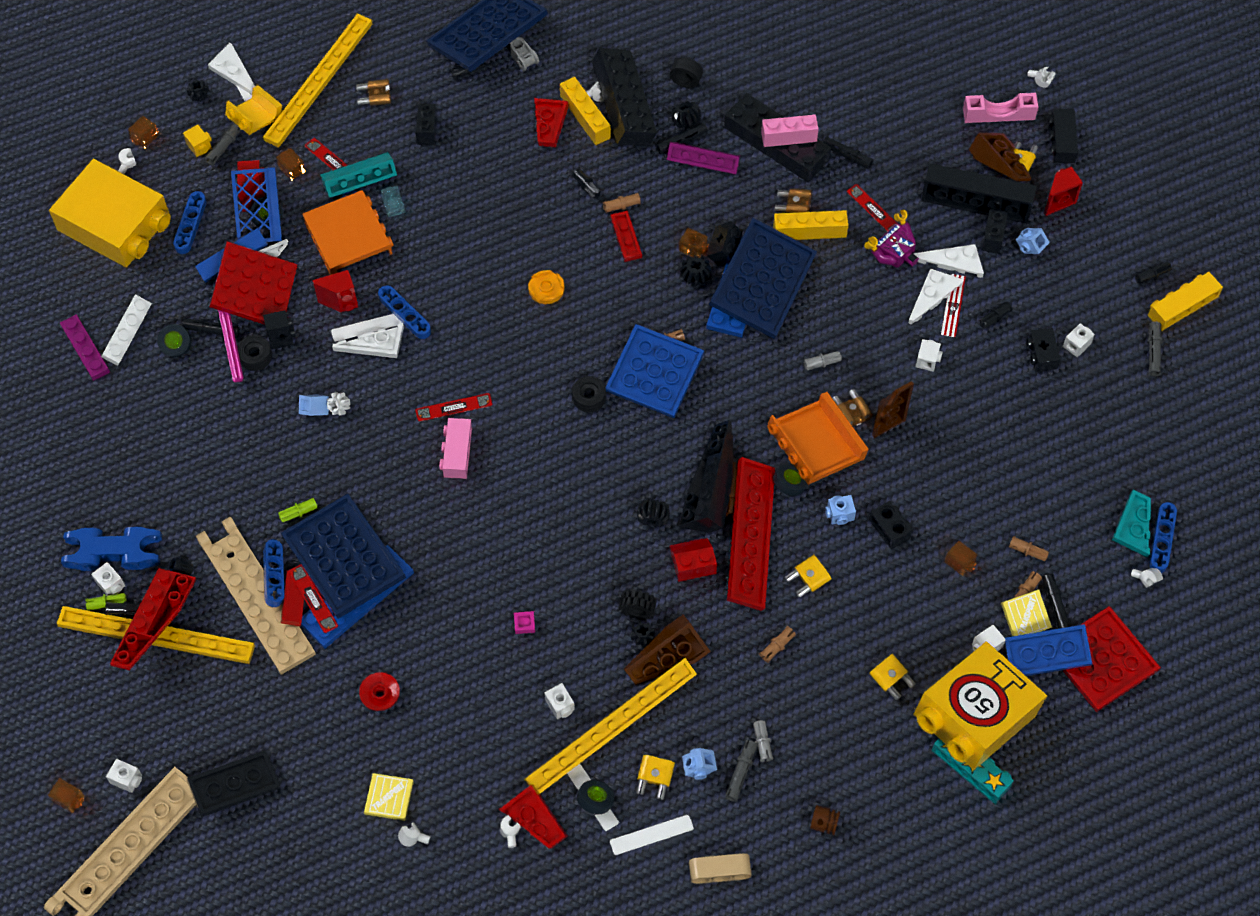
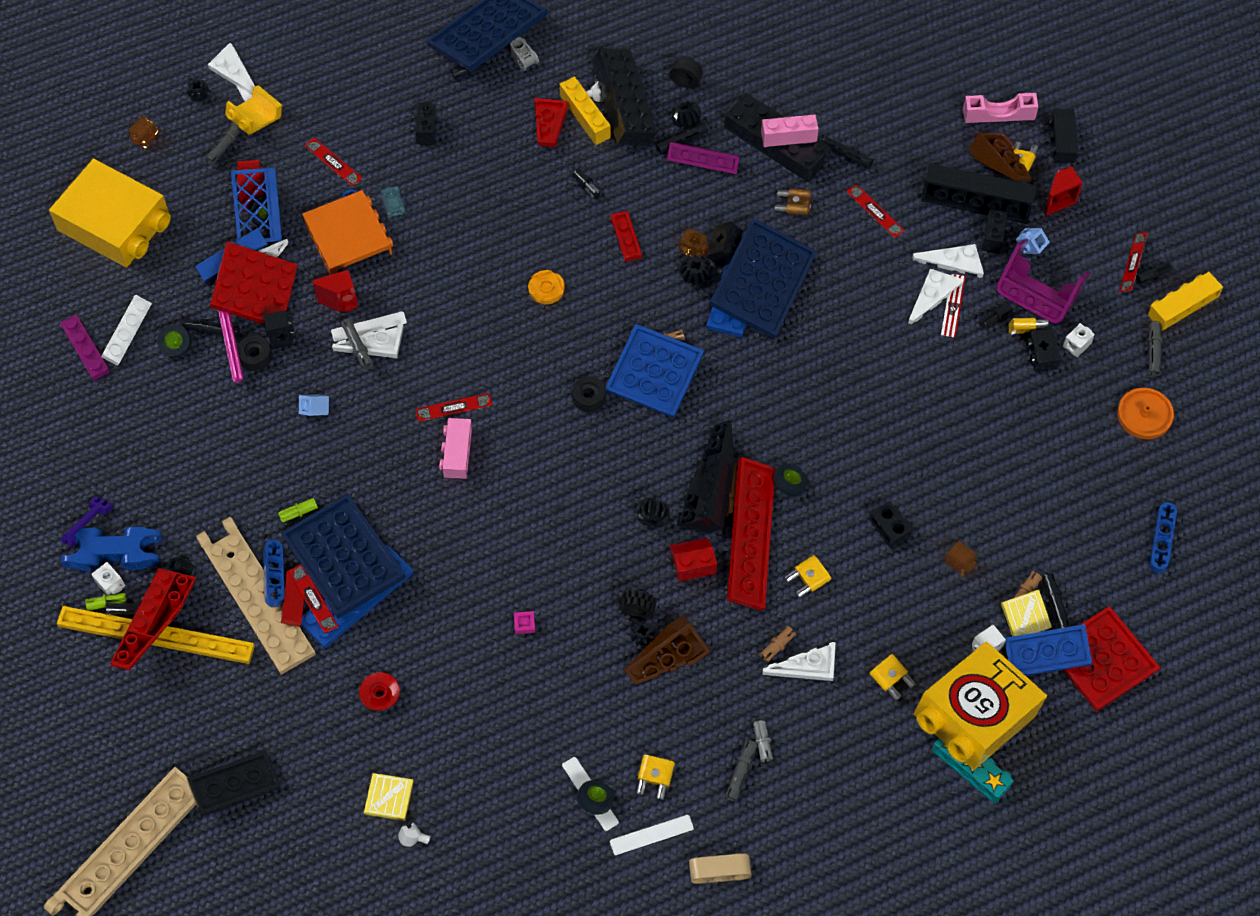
(66, 796): clear orange brick -> none
(96, 506): none -> dark purple hinge
(124, 776): white brick -> none
(126, 159): white piece -> none
(190, 222): blue beam -> none
(197, 140): yellow brick -> none
(290, 164): clear orange brick -> none
(317, 80): yellow plate -> none
(338, 403): white gear -> none
(358, 175): teal brick -> none
(360, 351): none -> dark grey pin
(378, 92): clear orange piece -> none
(402, 313): blue beam -> none
(509, 831): white piece -> none
(535, 816): red wing -> none
(559, 701): white brick -> none
(611, 726): yellow plate -> none
(621, 202): medium nougat pin -> none
(699, 763): light blue brick -> none
(812, 224): yellow brick -> none
(815, 664): none -> white wing
(818, 439): orange panel -> none
(822, 360): light grey axle -> none
(824, 820): reddish brown piece -> none
(840, 509): light blue brick -> none
(855, 409): clear orange piece -> none
(893, 409): reddish brown wedge -> none
(896, 245): torso -> none
(928, 355): white brick -> none
(1025, 325): none -> yellow piece
(1028, 549): medium nougat axle -> none
(1034, 295): none -> magenta windscreen
(1042, 77): white piece -> none
(1133, 262): none -> sticker
(1134, 524): teal wing -> none
(1145, 413): none -> orange piece
(1148, 576): white piece -> none

